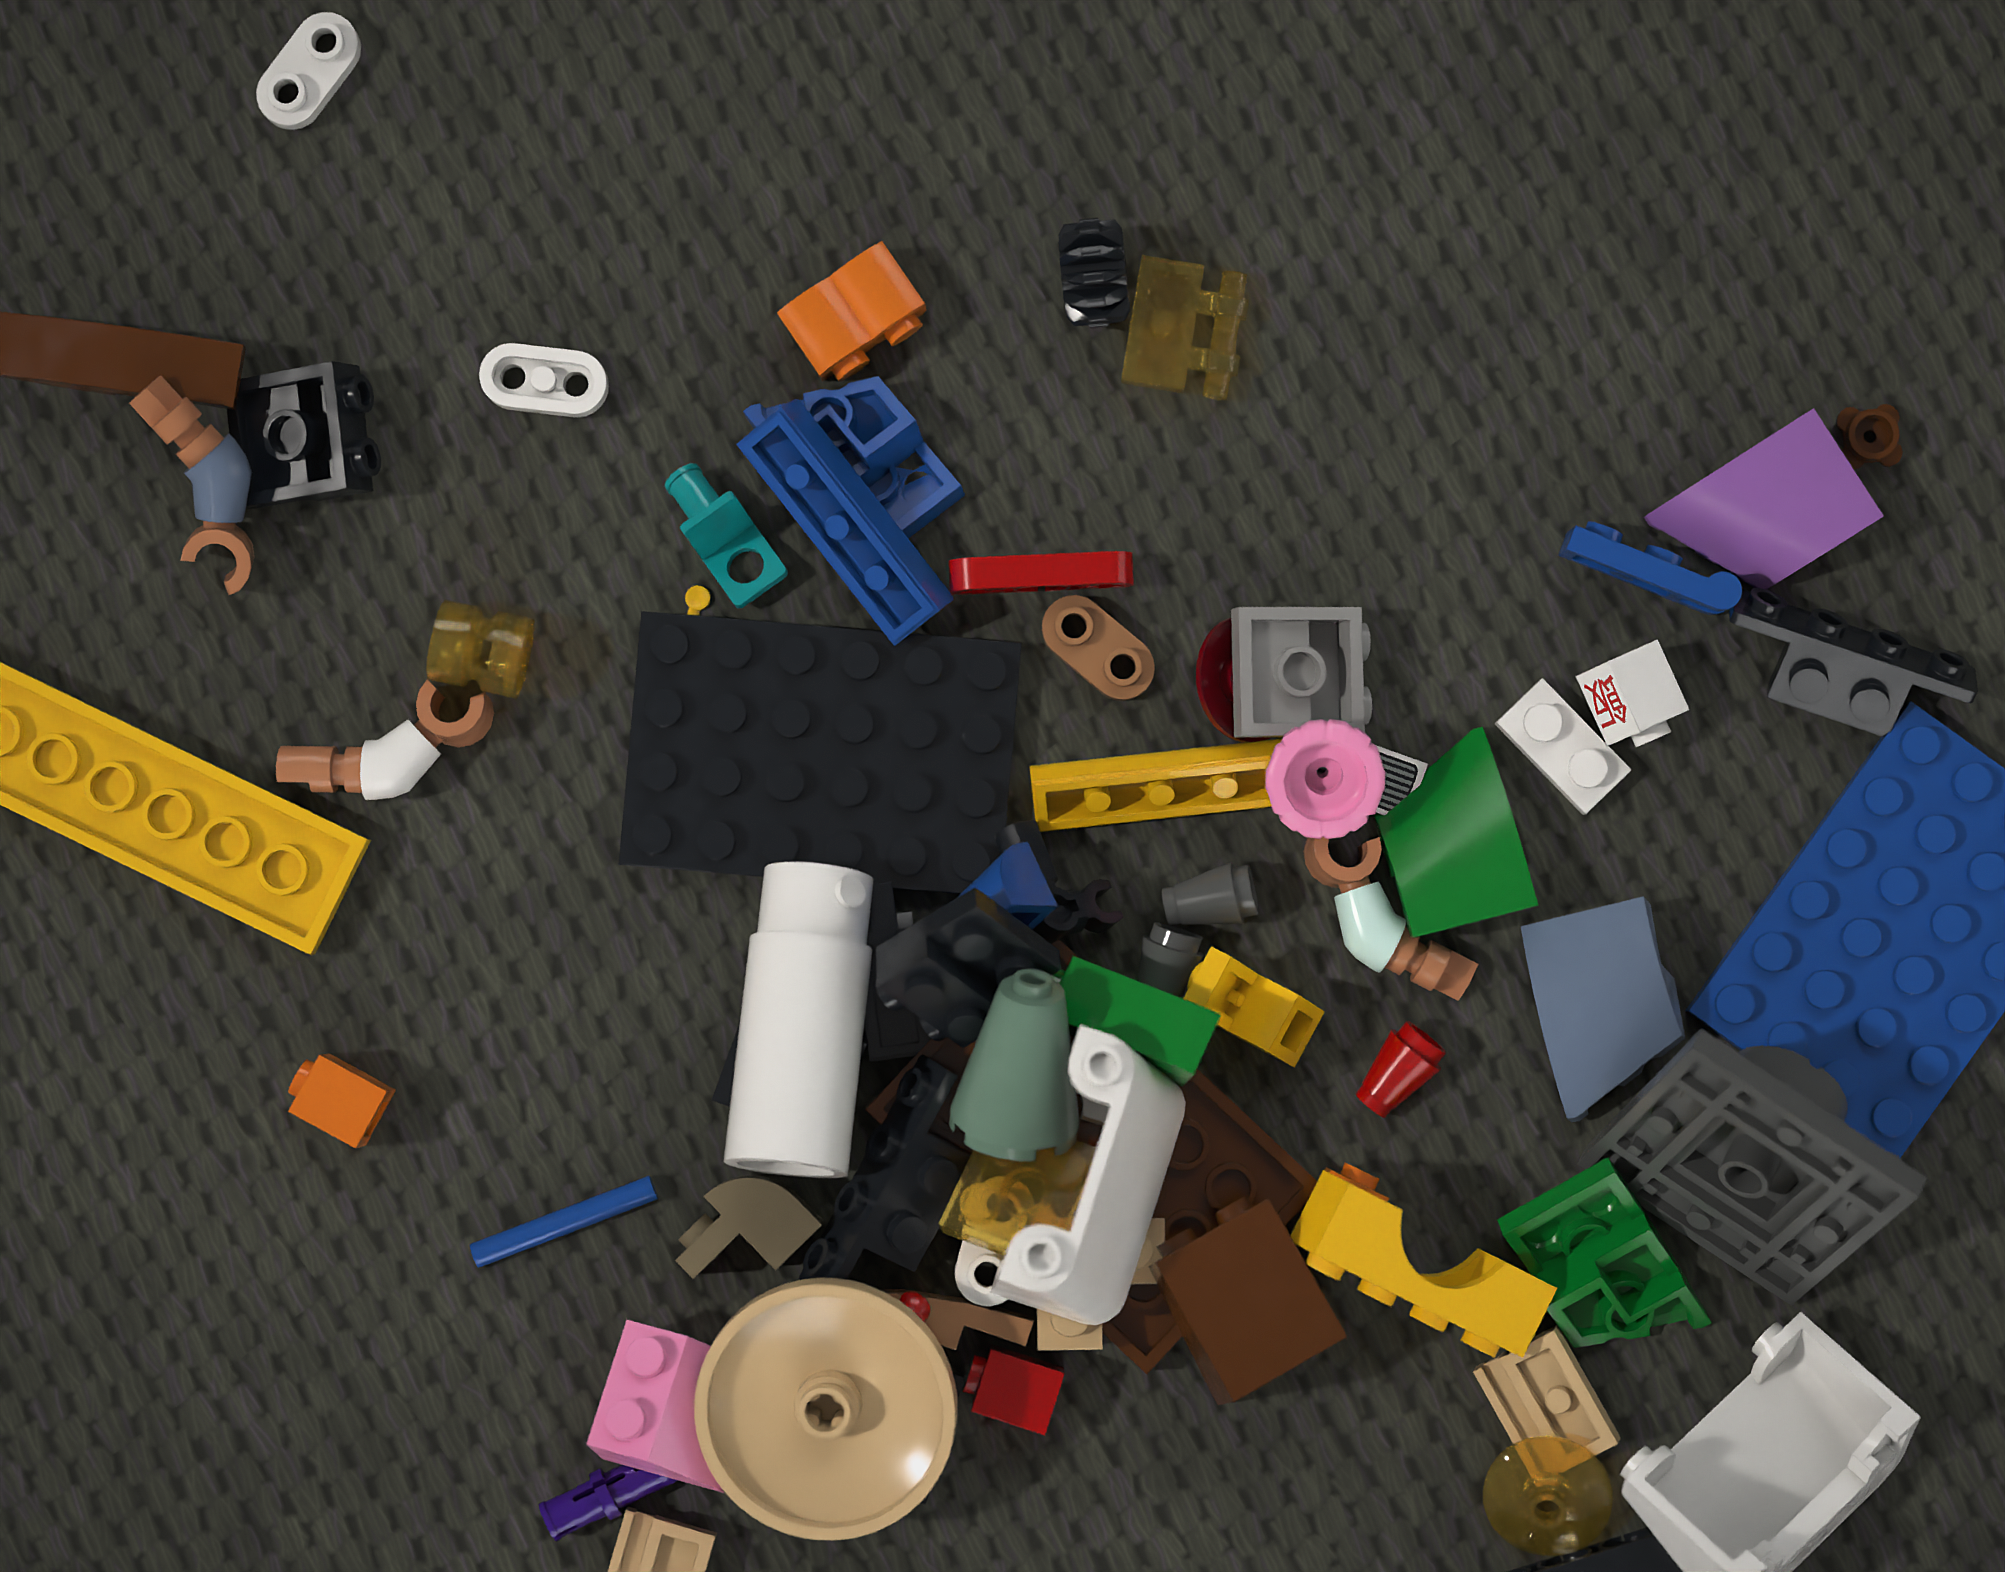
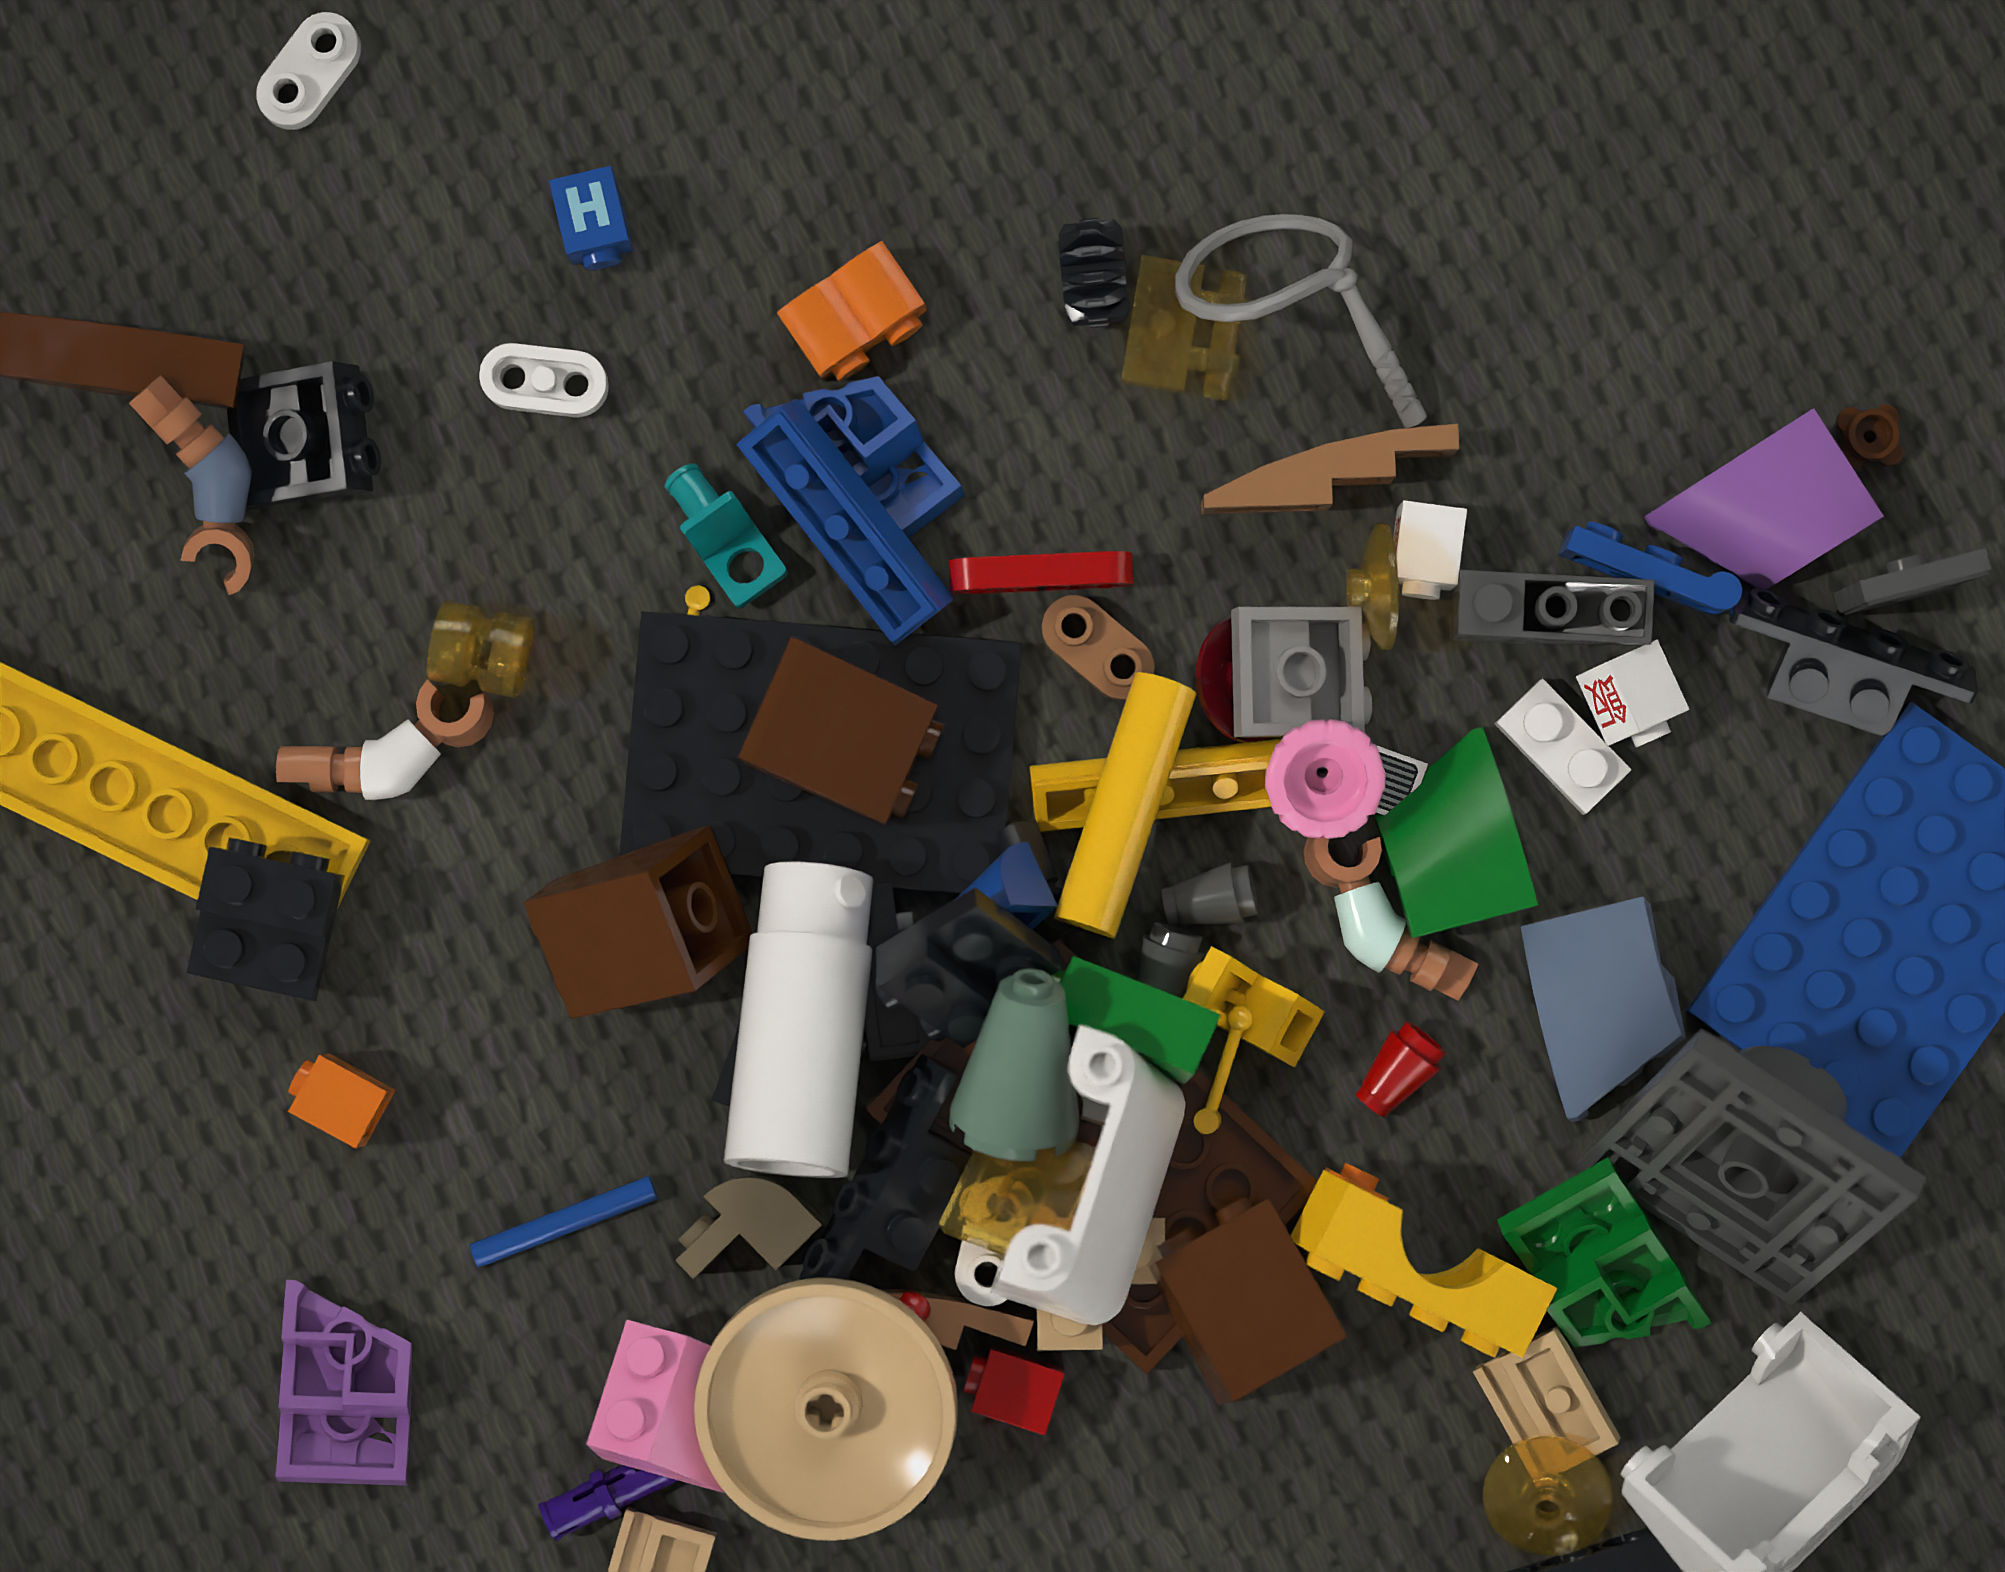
(265, 919): none -> black plate
(332, 1387): none -> medium lavender slope
(592, 218): none -> blue brick
(640, 924): none -> reddish brown slope
(841, 733): none -> reddish brown slope
(1125, 804): none -> yellow brick
(1208, 1118): none -> yellow hinge
(1307, 478): none -> medium nougat slope
(1336, 278): none -> light grey piece
(1376, 587): none -> clear yellow dish
(1428, 548): none -> white brick
(1551, 609): none -> dark grey slope
(1911, 579): none -> dark grey plate

